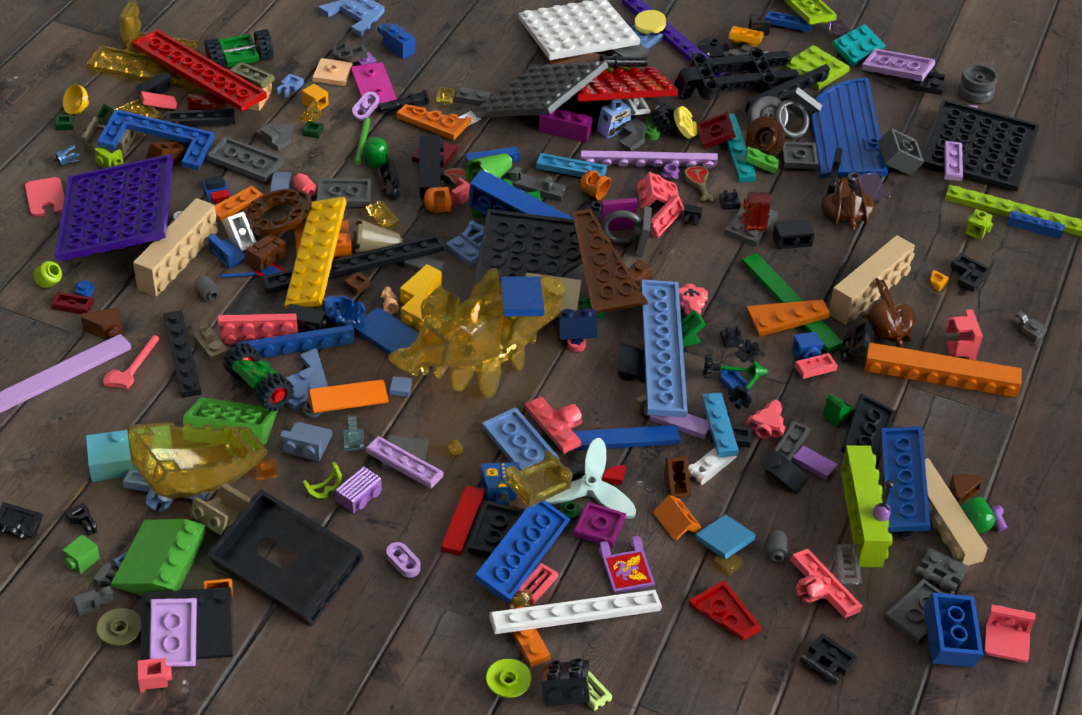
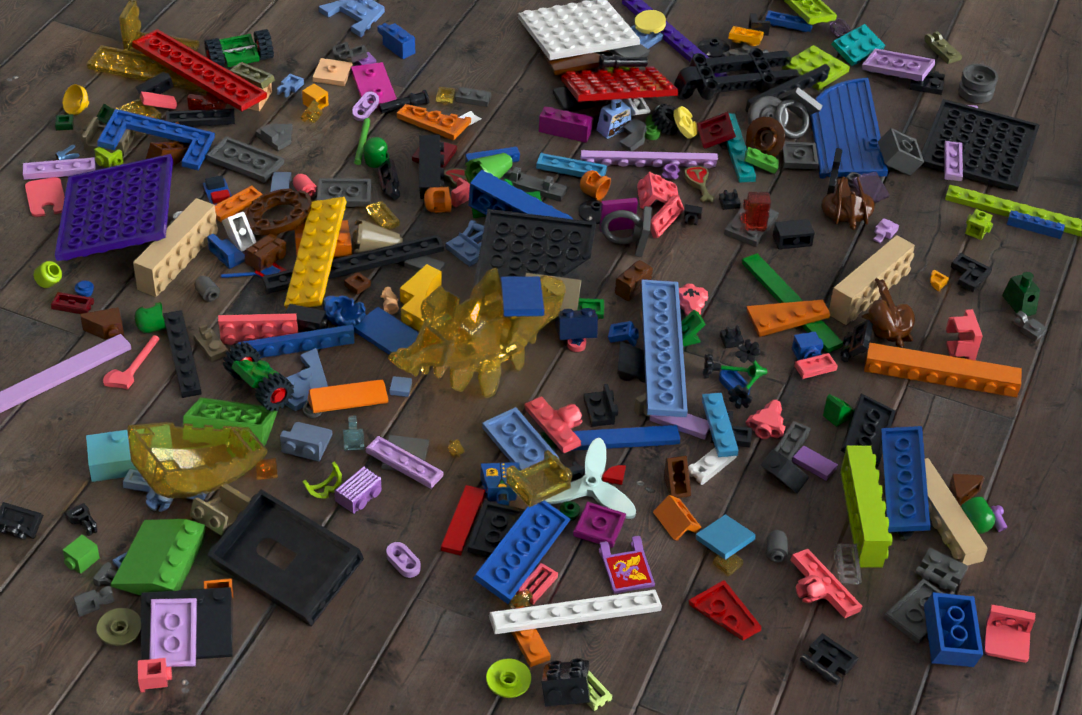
(58, 168): none -> lavender plate
(150, 319): none -> green helmet
(313, 129): dark green tile -> none
(541, 89): dark grey plate -> none
(601, 407): none -> black bracket
(605, 273): reddish brown wing -> none
(623, 331): none -> blue bracket
(882, 510): hinge -> none
(885, 229): none -> lavender plate
(942, 47): none -> olive hinge
(1022, 294): none -> dark green torso

